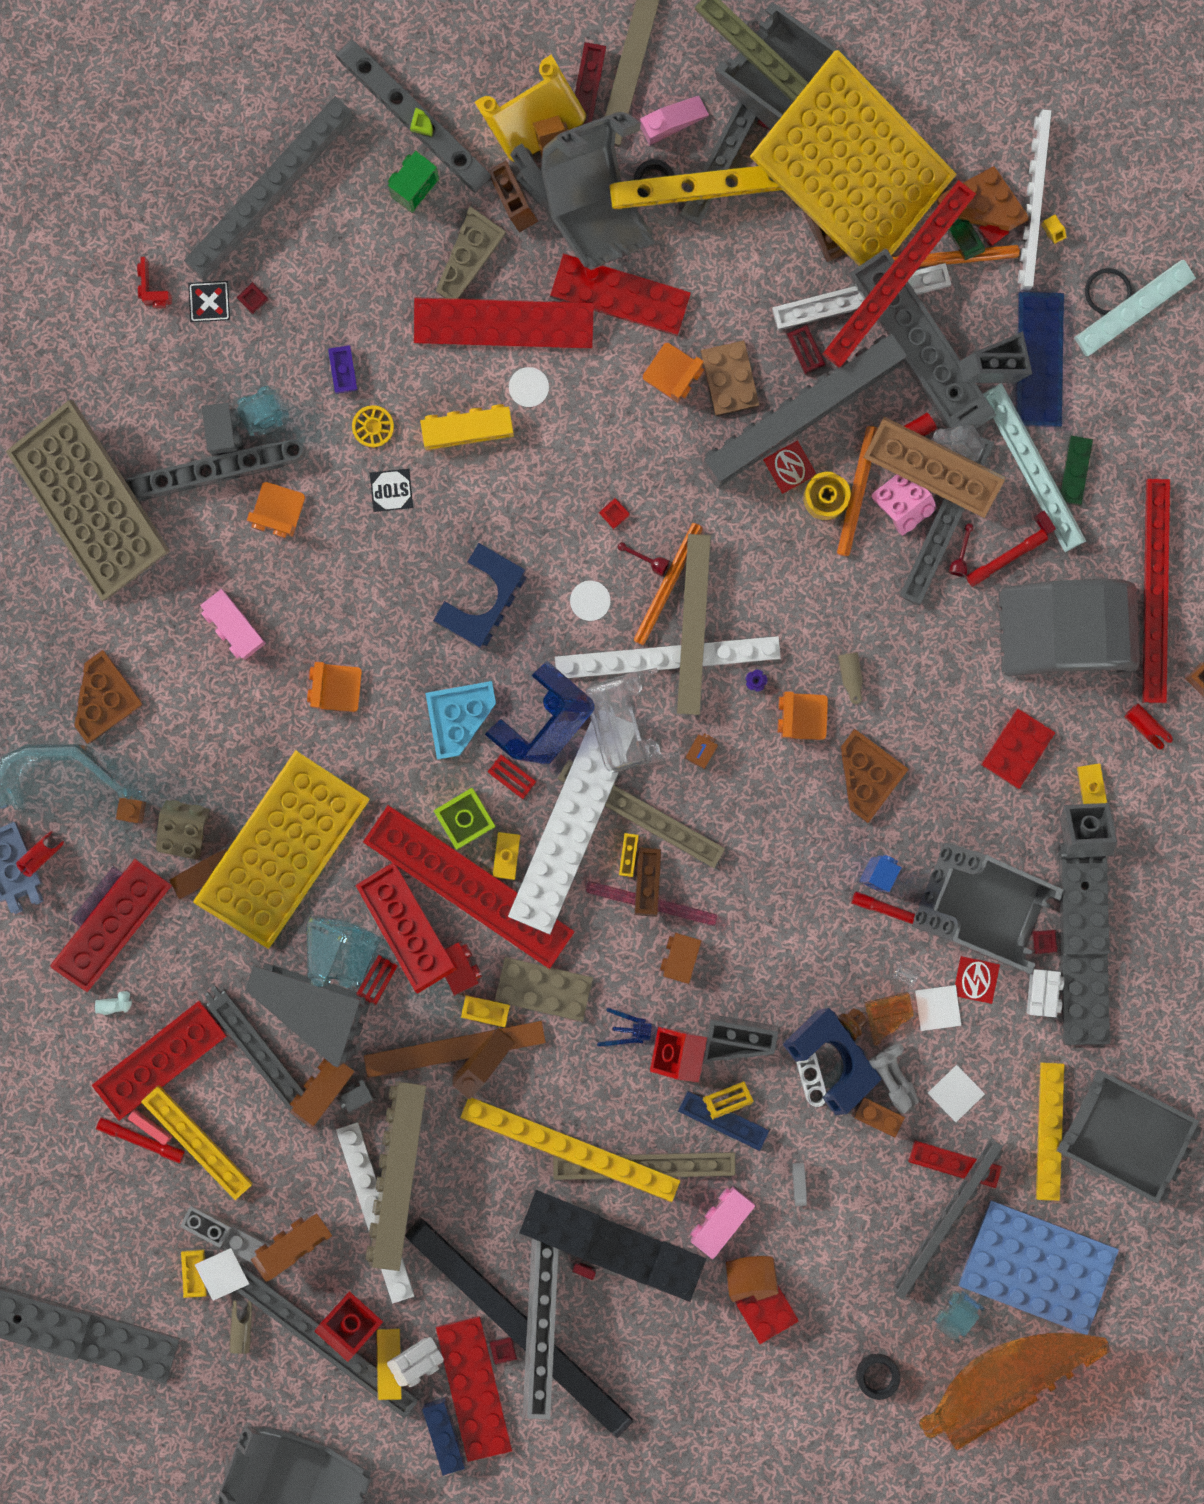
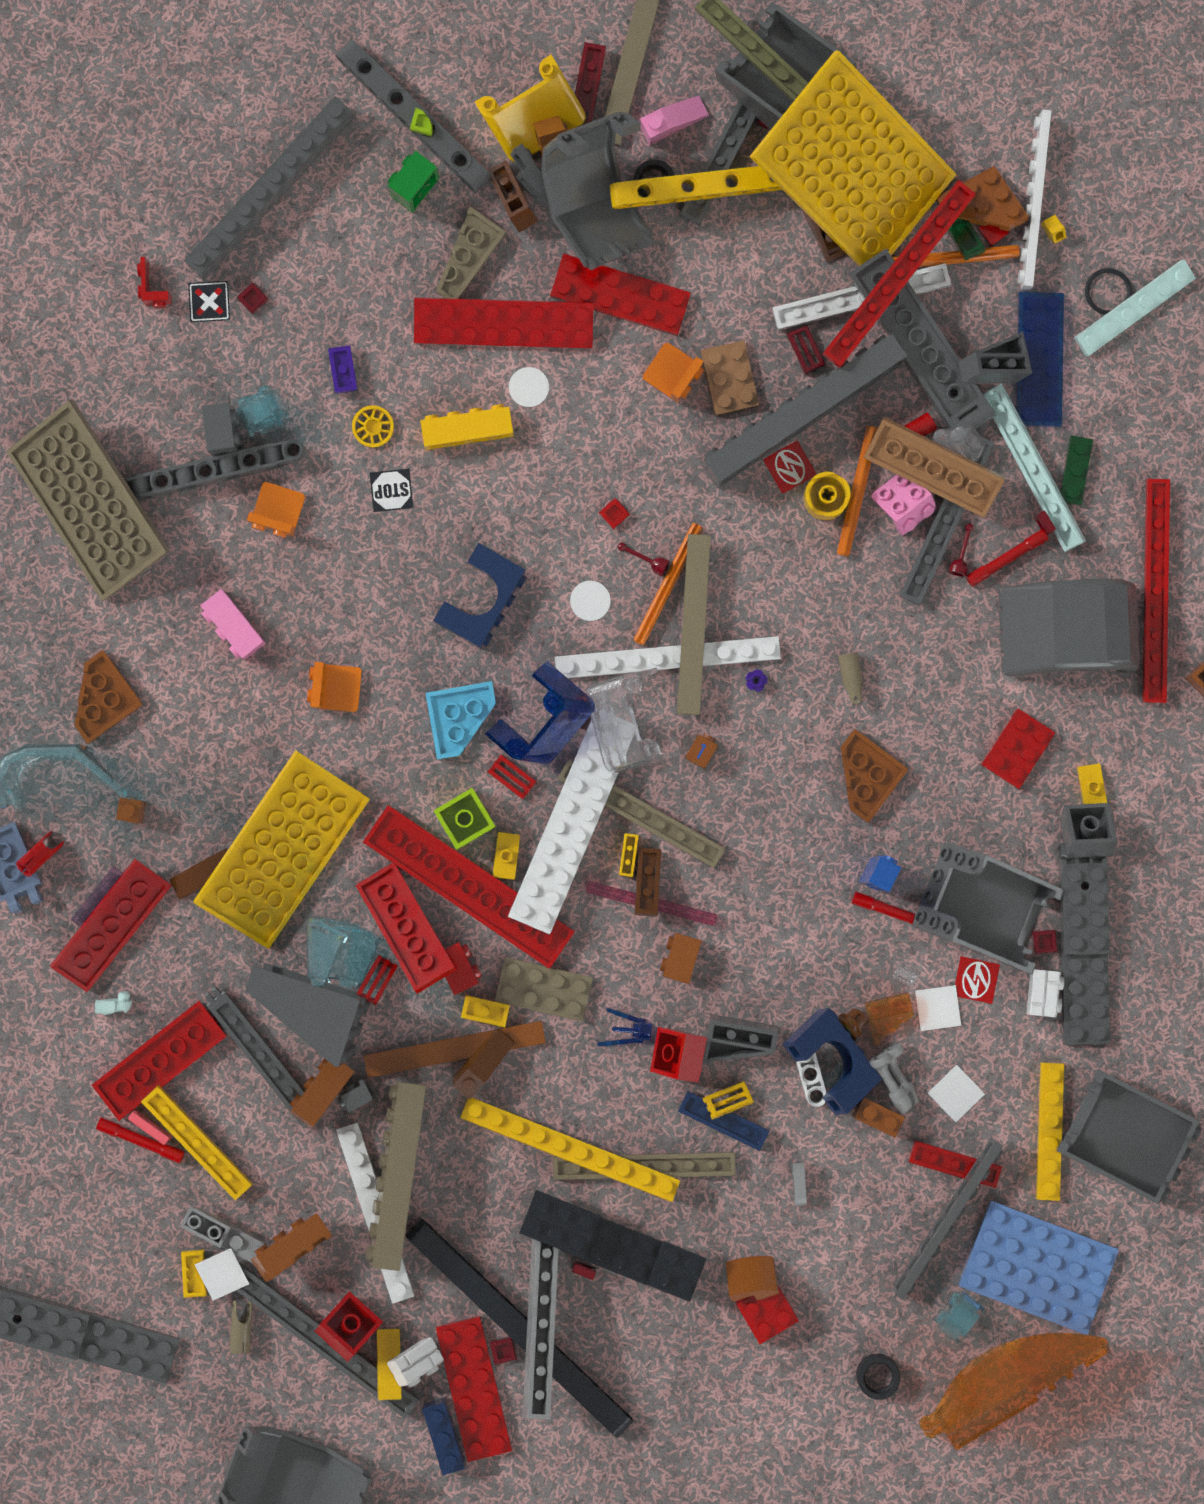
(181, 829): dark tan bracket -> none
(721, 1222): bright pink brick -> none
(803, 716): orange bracket -> none
(1148, 726): red piece -> none

